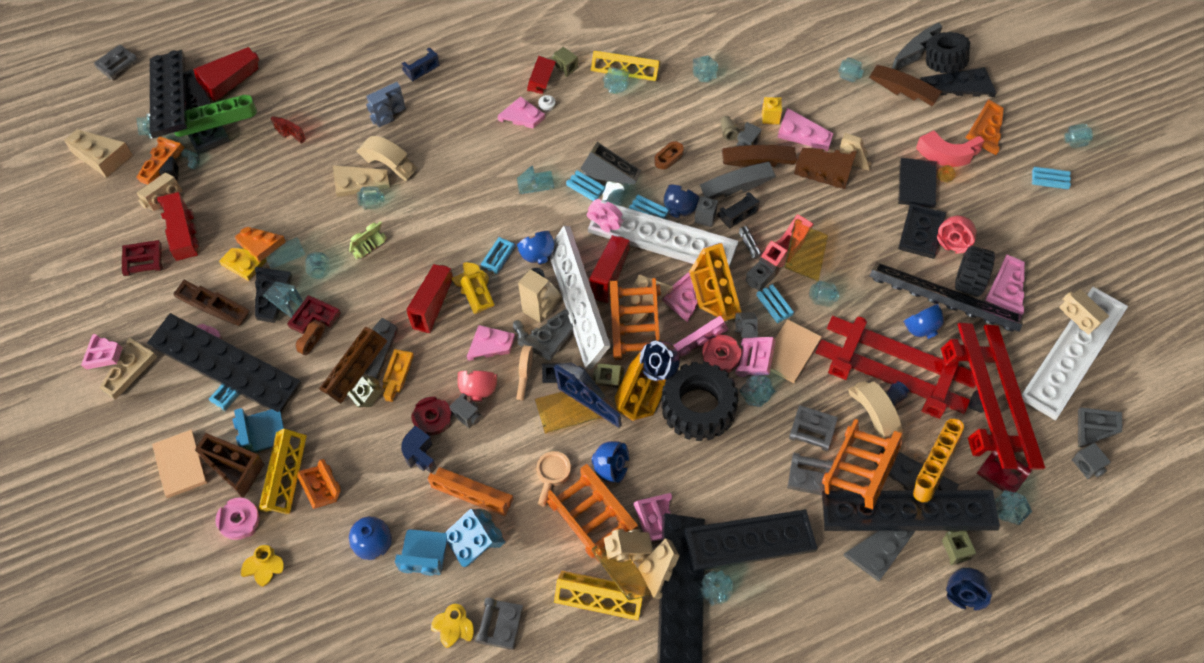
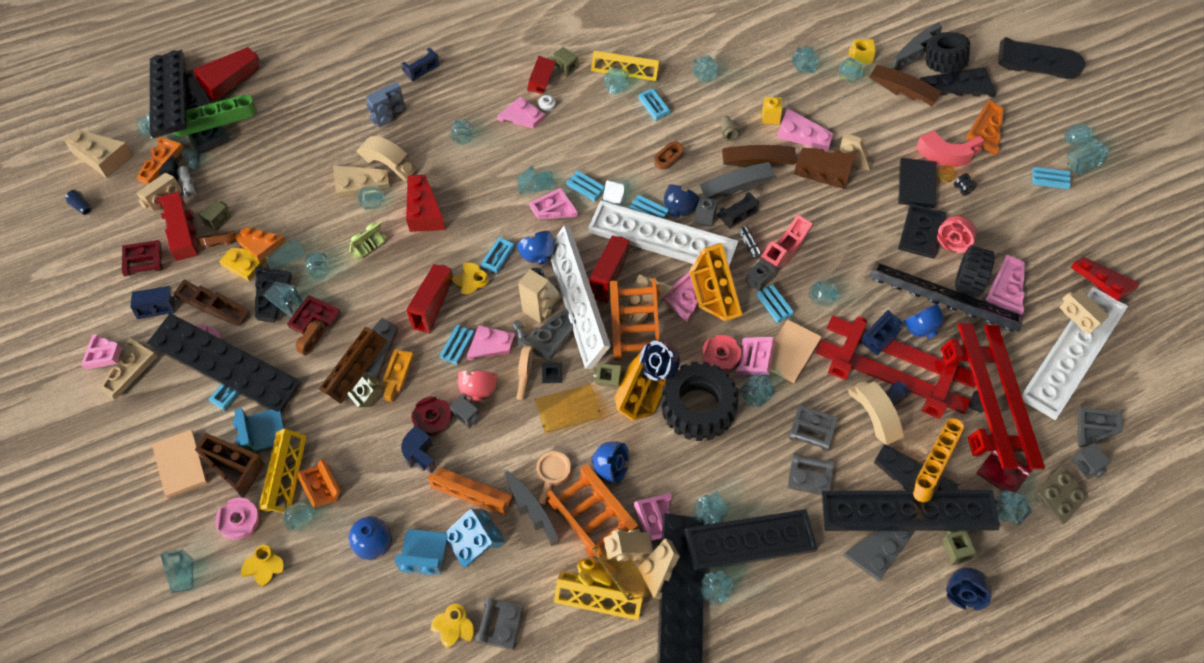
(77, 201): none -> dark blue cone
(115, 61): flat silver plate -> none
(152, 302): none -> dark blue hinge
(178, 570): none -> clear light blue slope
(186, 182): none -> white pin
(215, 215): none -> olive brick
(225, 238): none -> dark orange plate
(288, 128): clear red slope -> none
(298, 516): none -> clear light blue head
(421, 207): none -> red wedge
(461, 132): none -> clear light blue head
(463, 331): none -> medium azure tile
(477, 292): yellow slope -> none
(528, 504): none -> dark grey slope
(553, 206): none -> bright pink wing
(580, 386): dark blue wedge -> none
(592, 571): none -> yellow plate
(605, 215): bright pink plate -> none
(609, 166): dark grey slope -> none
(658, 113): none -> medium azure tile
(701, 336): bright pink wing -> none
(710, 509): none -> clear light blue brick
(746, 324): dark grey brick -> none
(750, 135): dark grey brick -> none
(805, 59): none -> clear light blue brick
(806, 251): clear yellow piece -> none
(862, 50): none -> yellow brick
(877, 477): orange fence -> none
(882, 333): none -> dark blue hinge
(965, 184): none -> black wheel
(1040, 59): none -> black piece
(1061, 494): none -> dark tan hinge
(1087, 157): none -> clear light blue hinge
(1107, 280): none -> red wing

